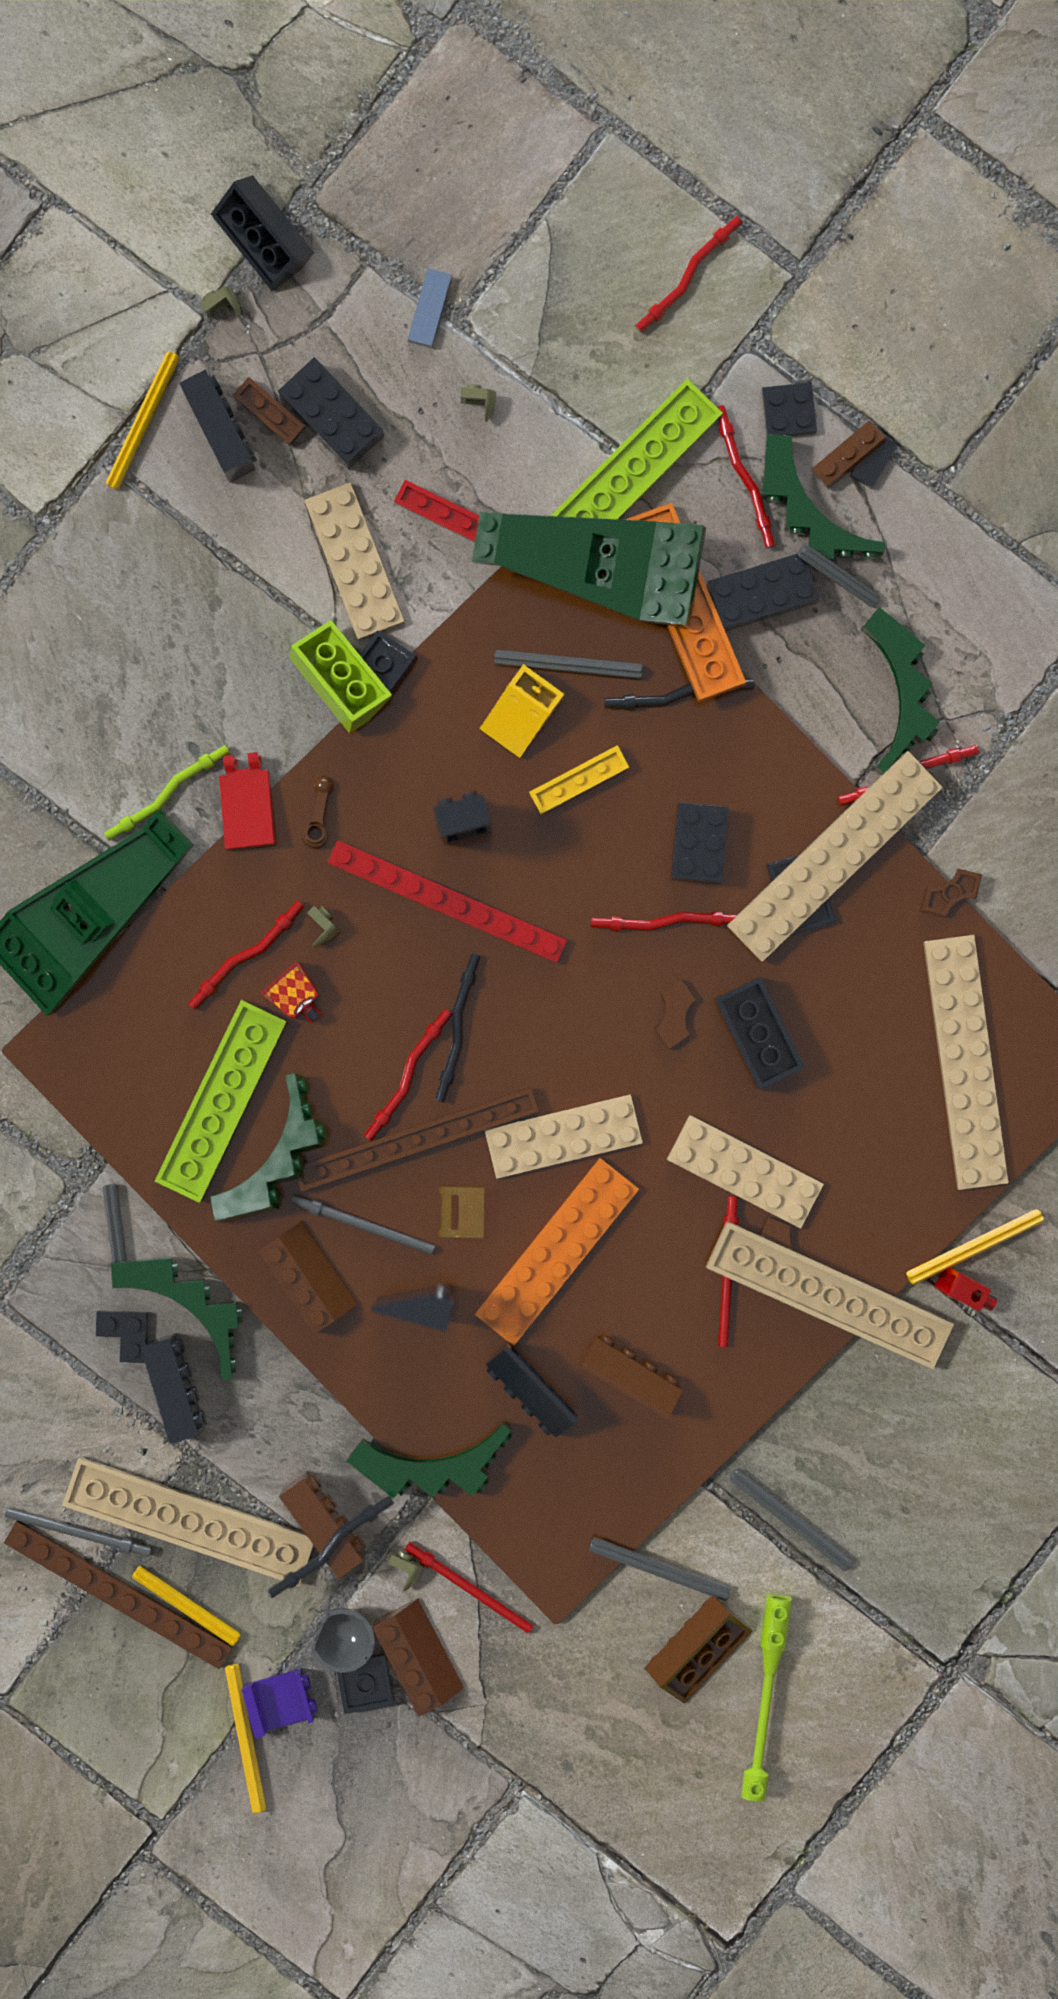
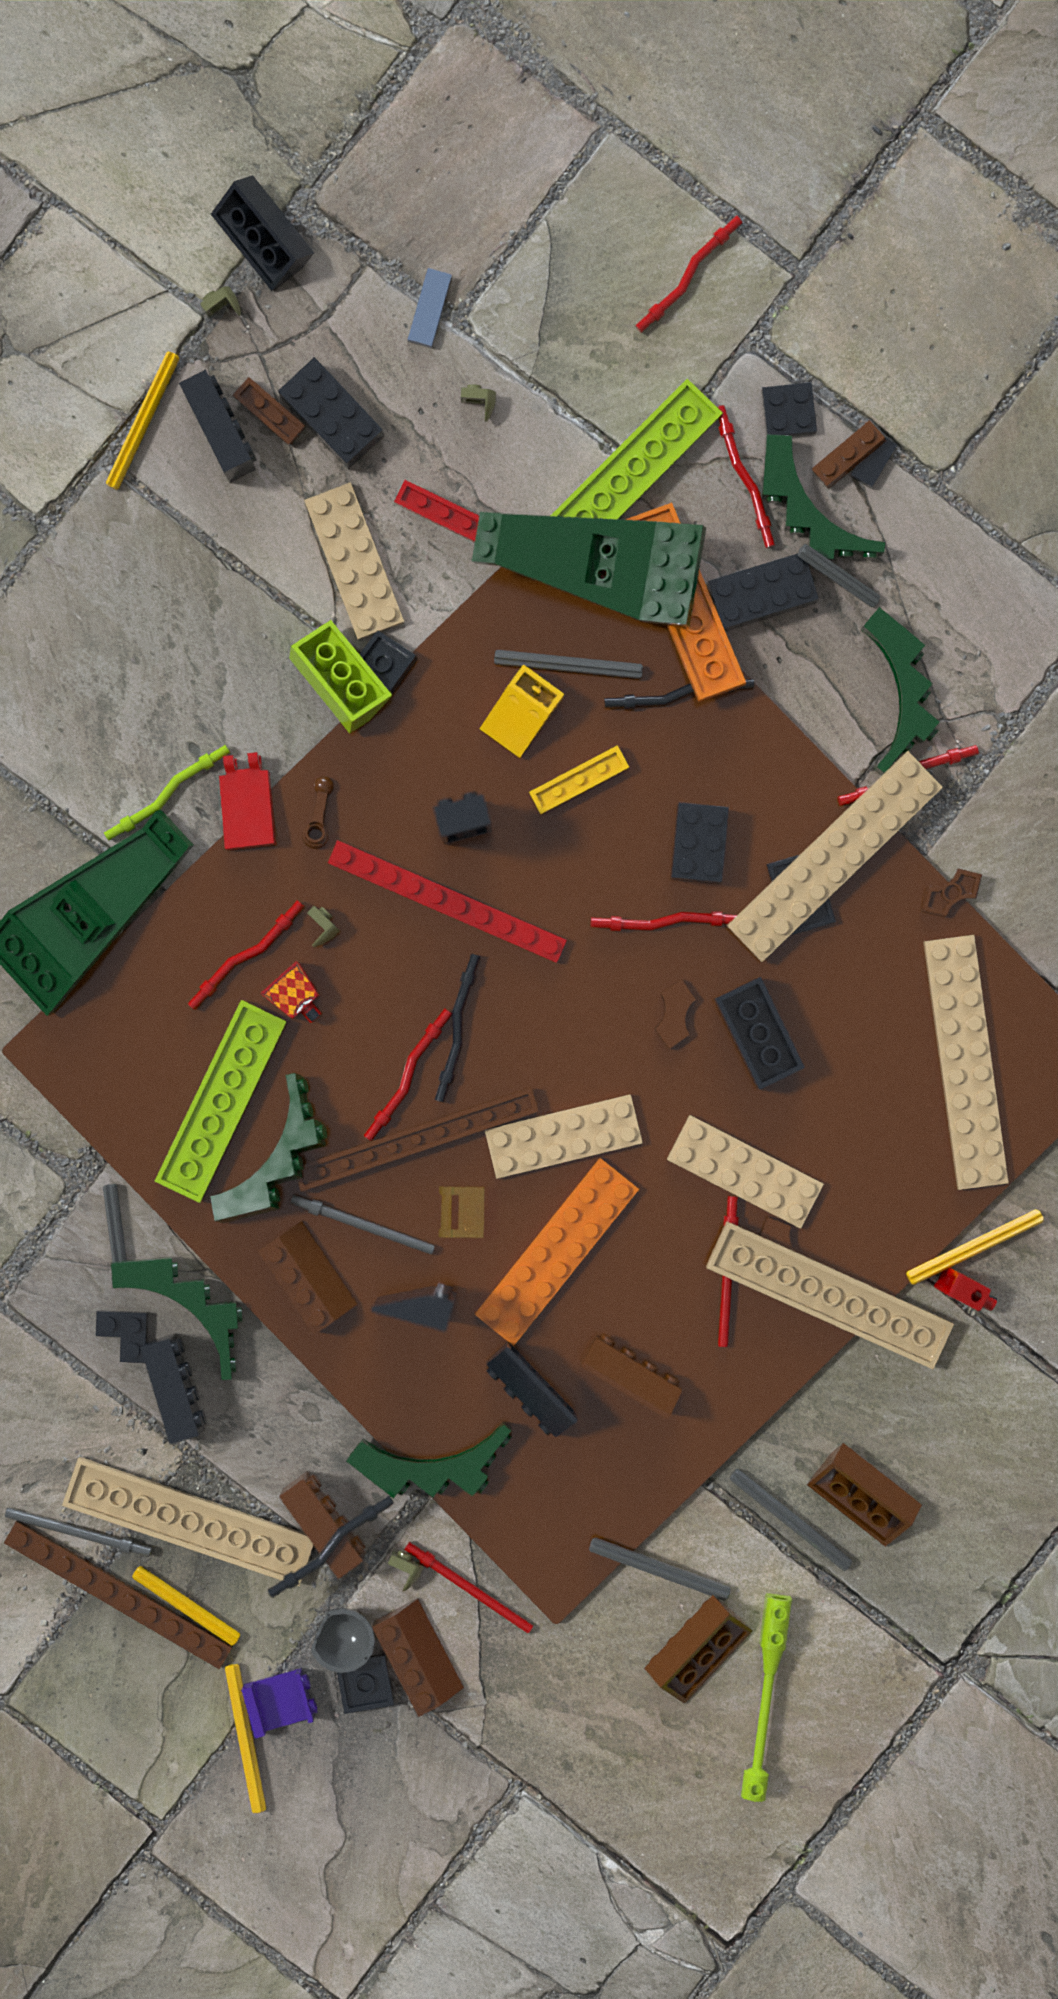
(864, 1495): none -> reddish brown slope

